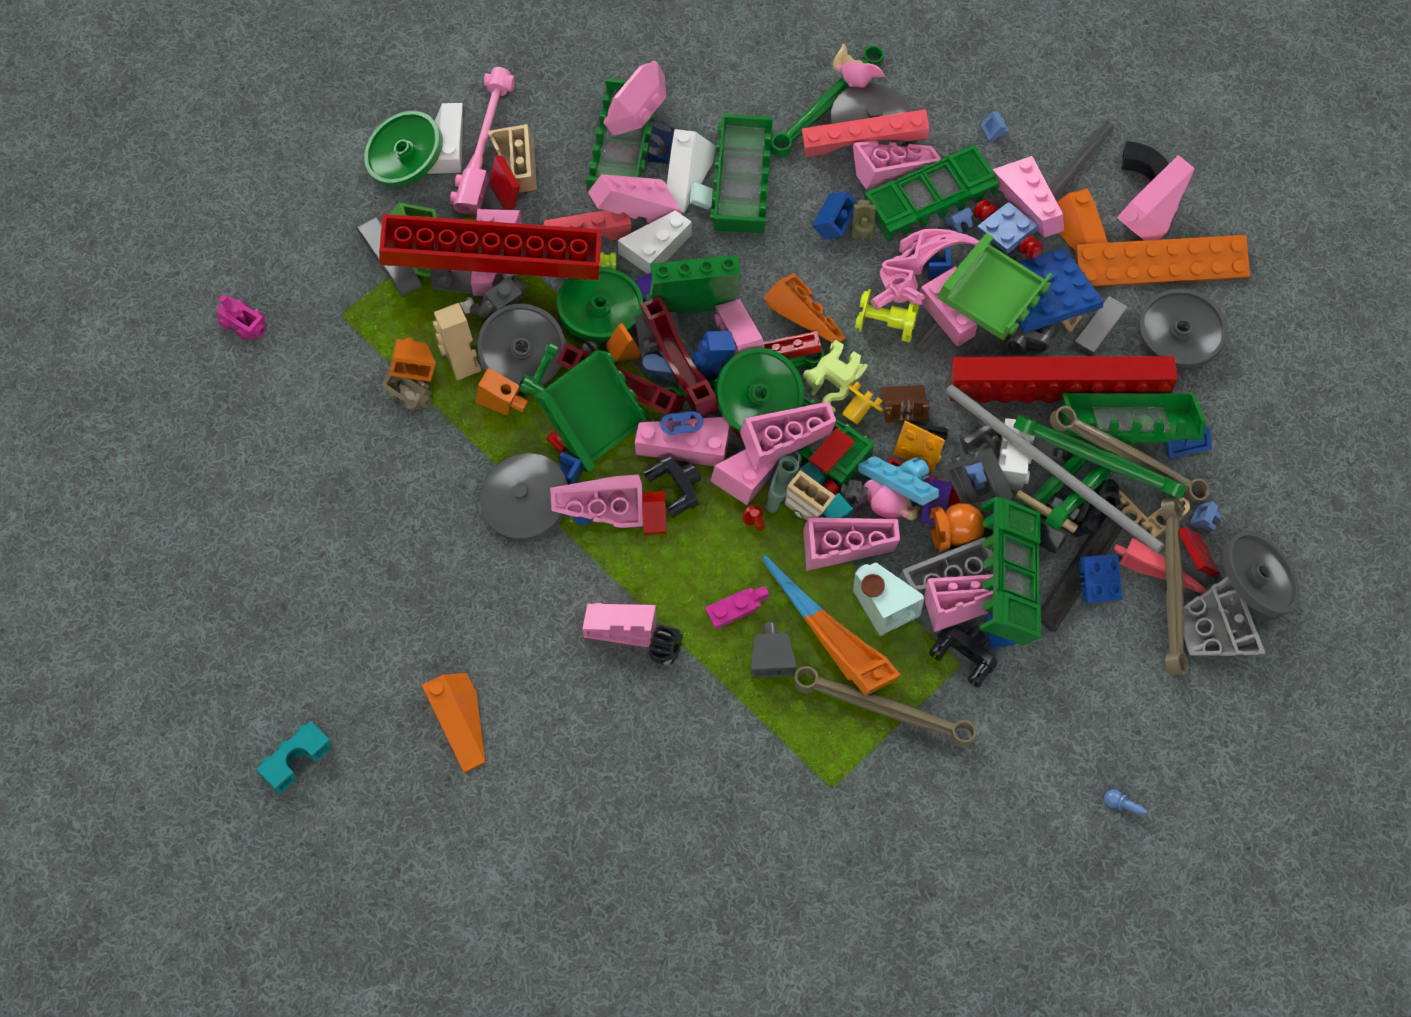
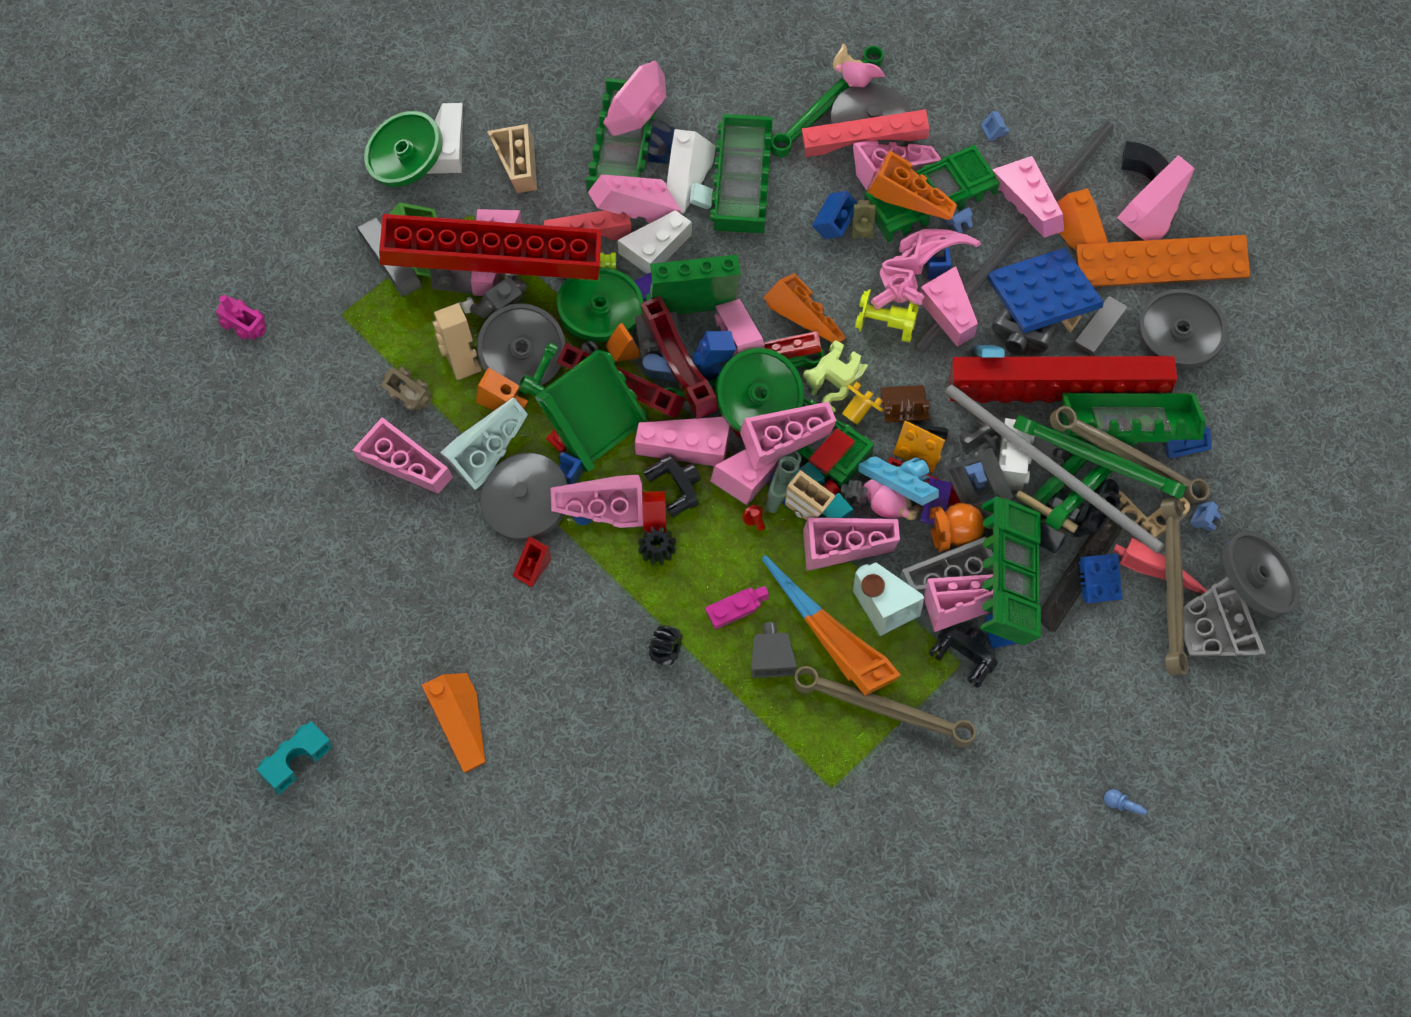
(399, 455): none -> bright pink wedge
(412, 360): orange torso -> none
(474, 180): bright pink bar -> none
(482, 445): none -> light aqua wedge
(504, 183): red tile -> none
(532, 562): none -> red slope
(620, 623): bright pink wedge -> none
(665, 549): none -> black gear
(682, 416): blue beam -> none
(903, 187): none -> orange wedge
(989, 351): none -> medium azure tile
(993, 289): bright green panel -> none
(1008, 228): medium blue plate -> none
(1198, 551): red tile -> none

